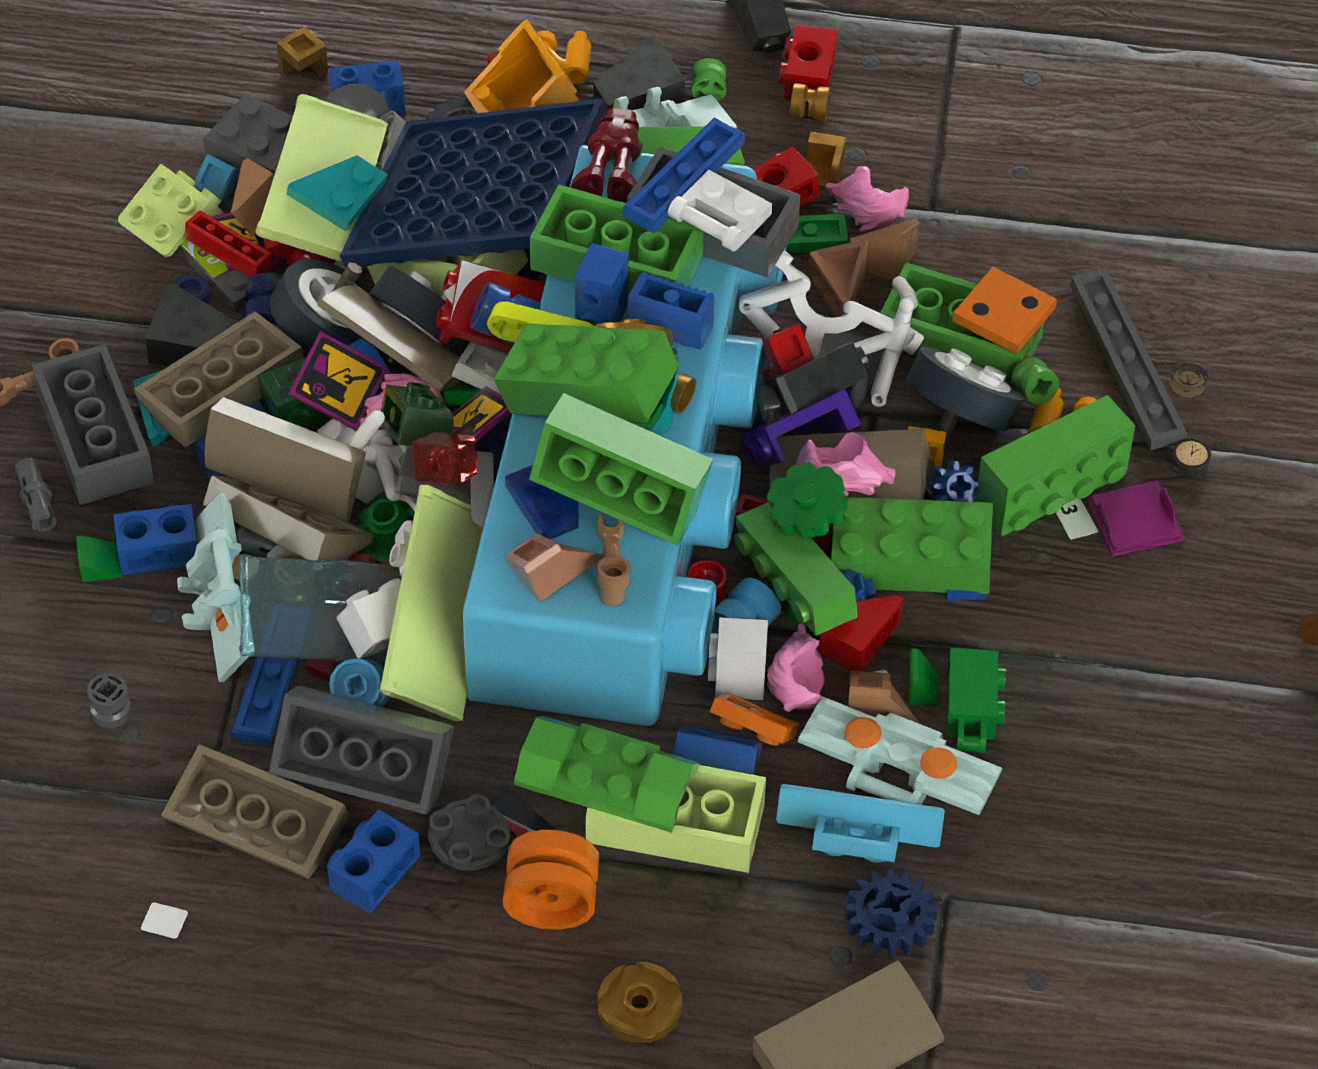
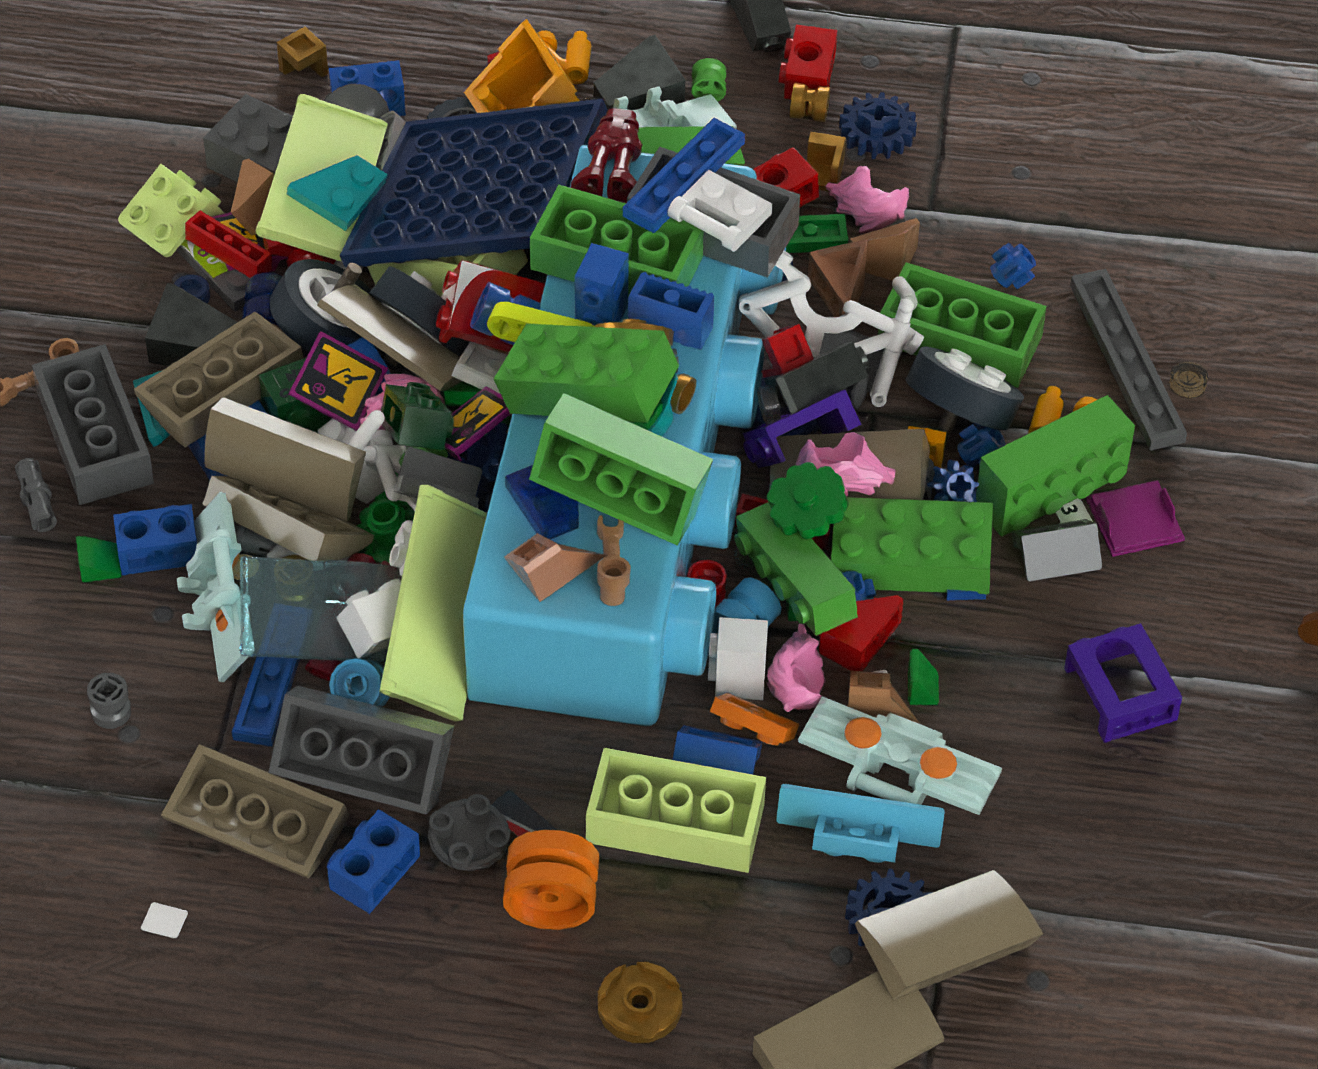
(217, 177): dark azure tile -> none
(445, 458): clear red brick -> none
(482, 488): white sticker -> none
(604, 771): bright green piece -> none
(878, 125): none -> dark blue gear
(947, 933): none -> dark tan slope
(973, 697): green brick -> none
(978, 442): none -> blue gear
(1004, 310): orange tile -> none
(1013, 265): none -> blue gear
(1026, 376): bright green wheel -> none
(1059, 549): none -> panel
(1134, 714): none -> dark purple panel
(1190, 457): tile -> none

